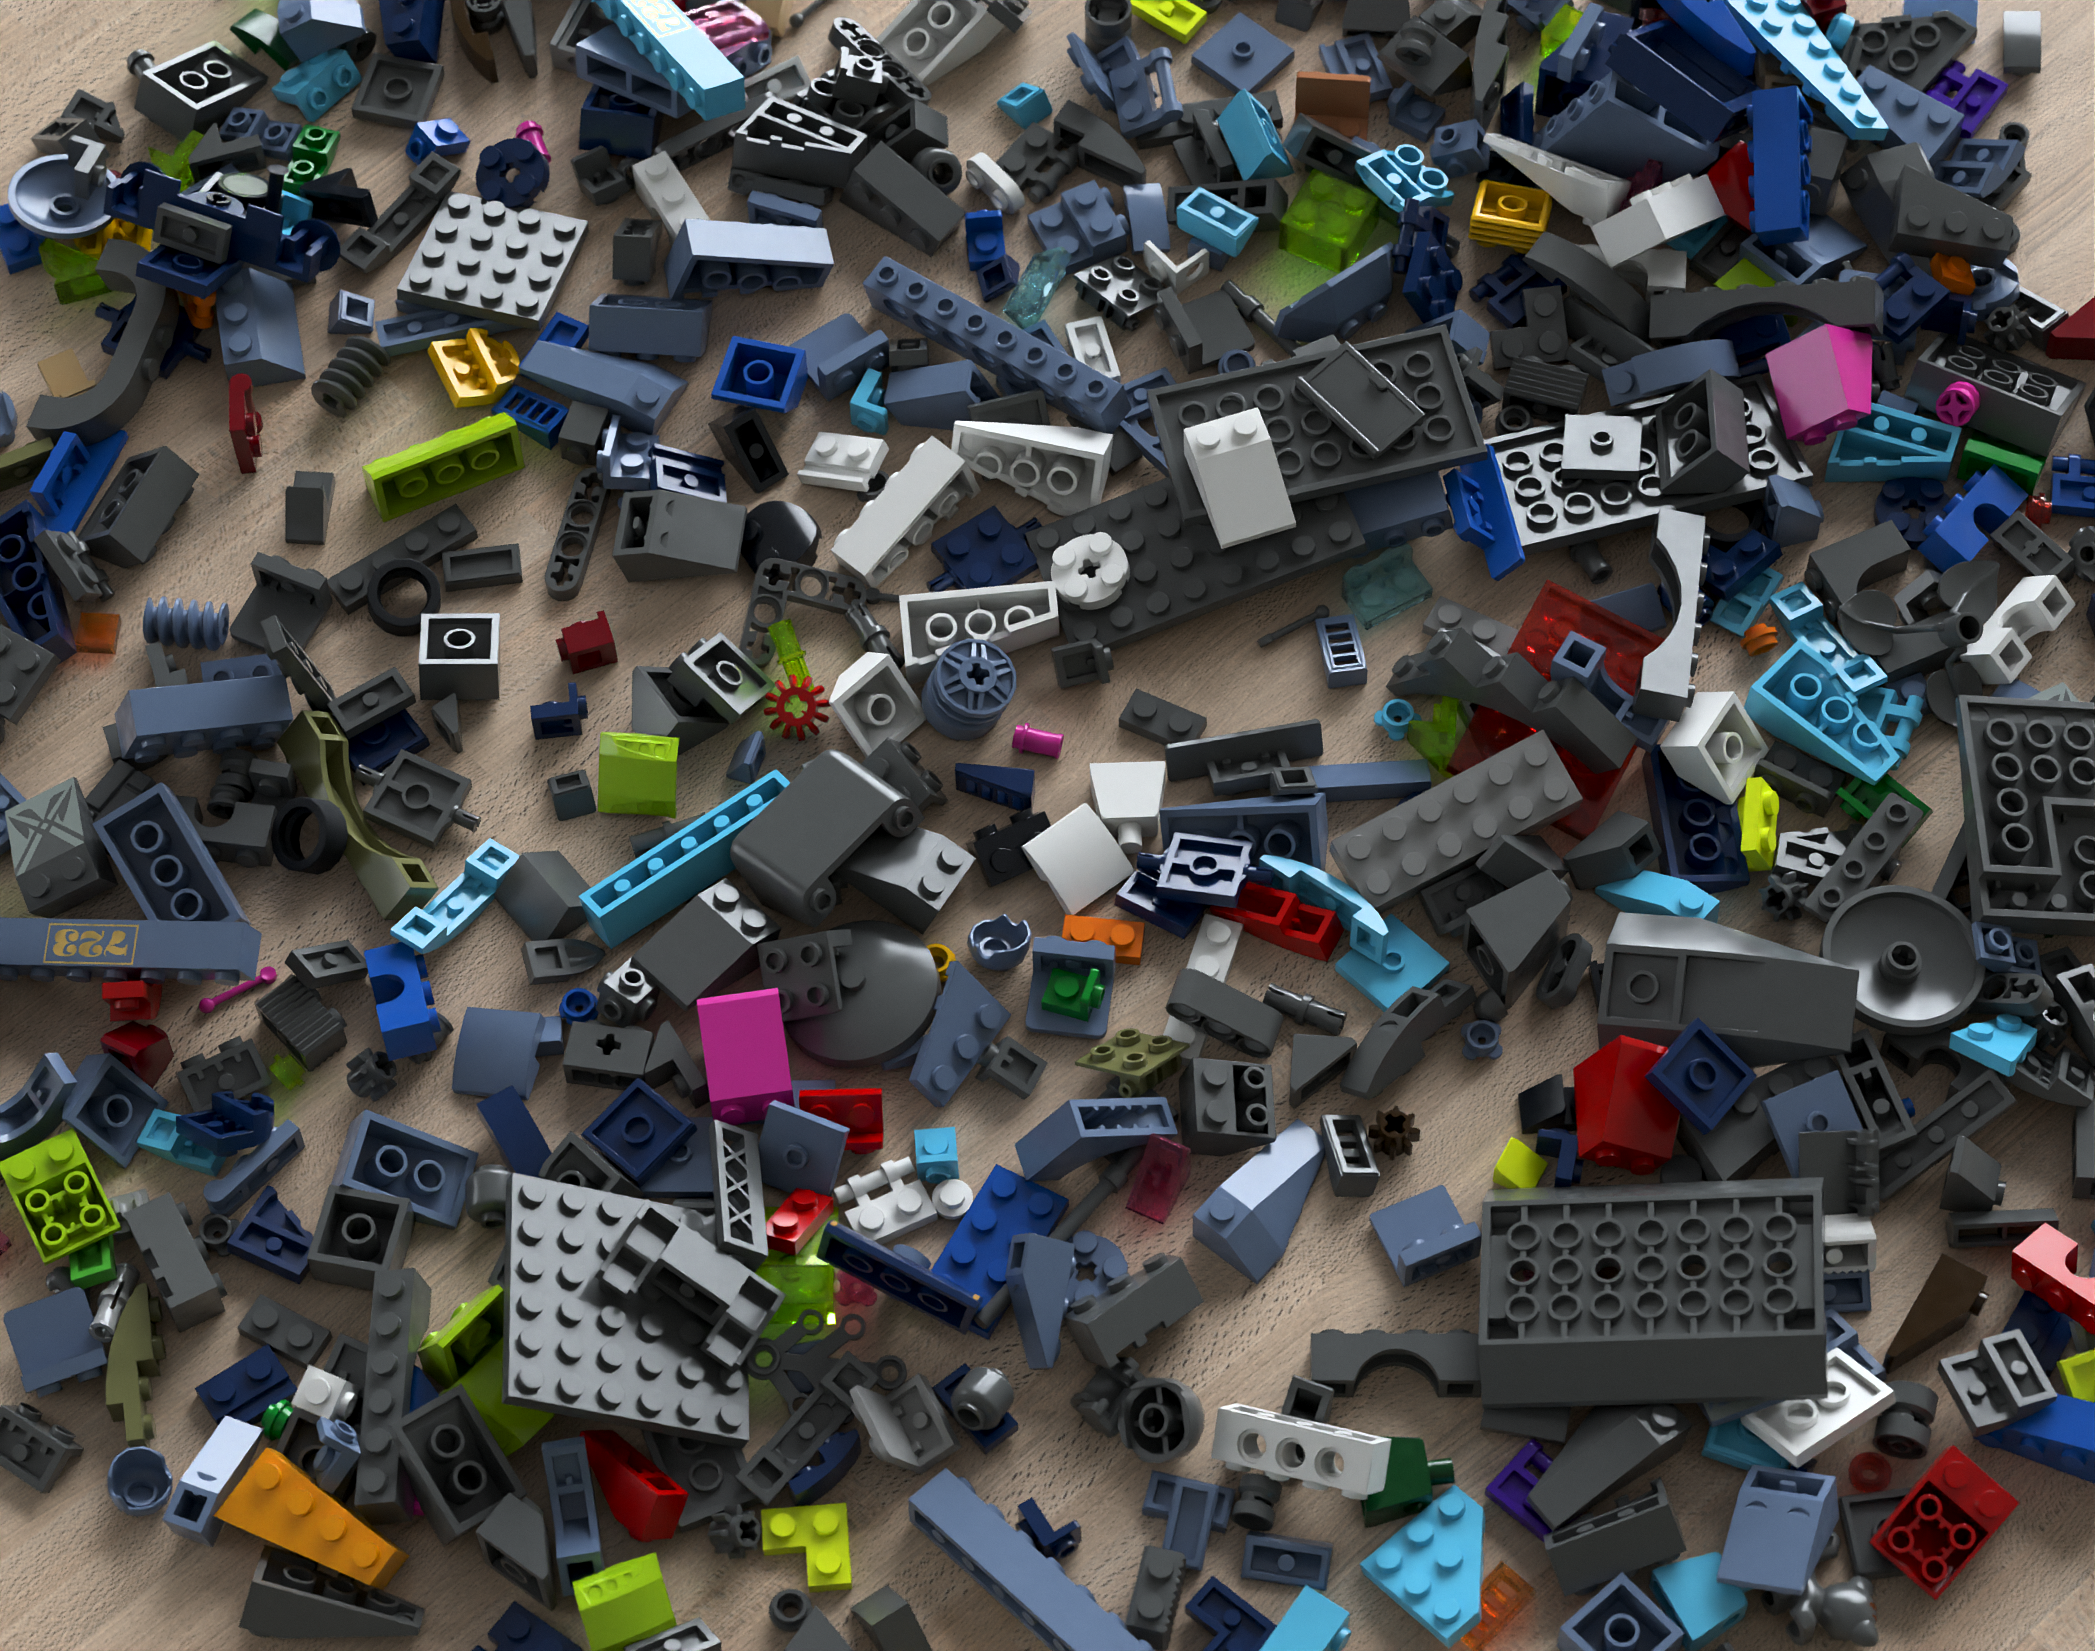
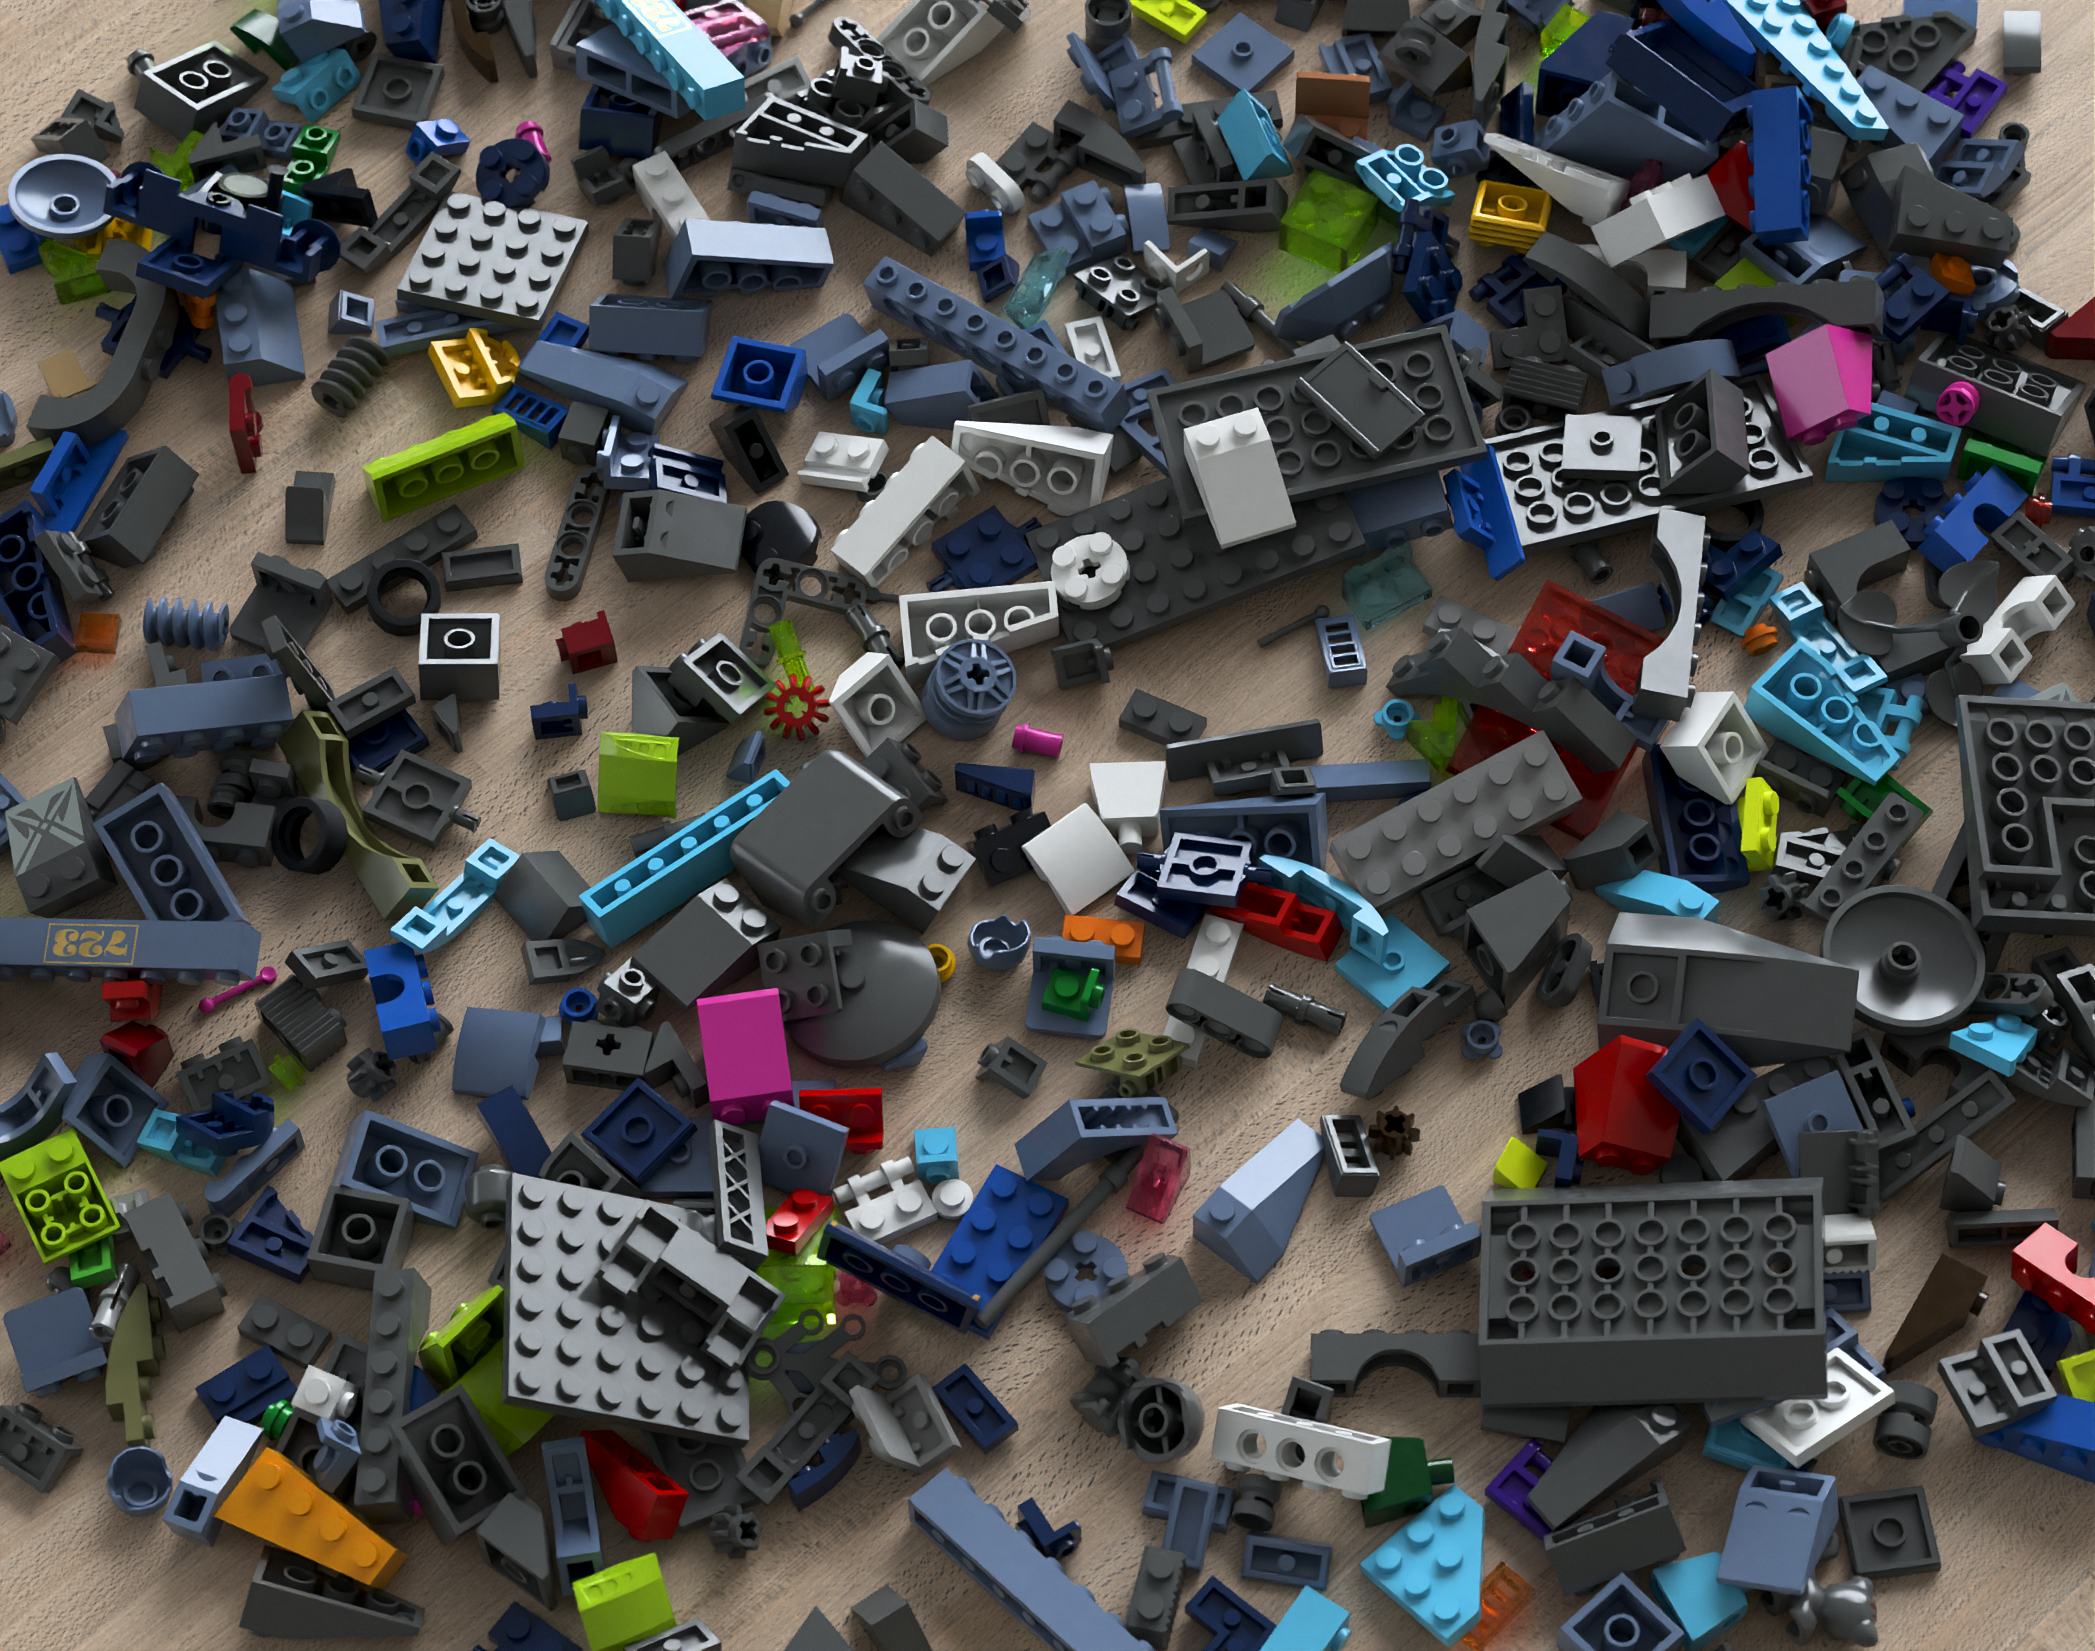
(89, 164): dark grey bracket -> none
(192, 233): dark grey plate -> none
(786, 1599): dark grey plate -> none
(819, 1533): neon yellow plate -> none
(947, 166): dark grey head -> none
(962, 1028): sand blue wing -> none
(982, 1398): dark grey head -> none
(1025, 104): medium azure slope -> none
(1038, 1287): sand blue slope -> none
(1216, 221): medium azure slope -> none
(1226, 1106): dark grey slope -> none
(1235, 360): sand blue plate -> none
(1316, 1063): dark grey slope -> none
(1576, 50): sand blue plate -> none
(1790, 512): sand blue slope -> none
(1874, 1462): clear red plate -> none
(1918, 598): dark grey bracket -> none
(1943, 1521): red slope -> none
(2003, 952): sand blue slope -> none

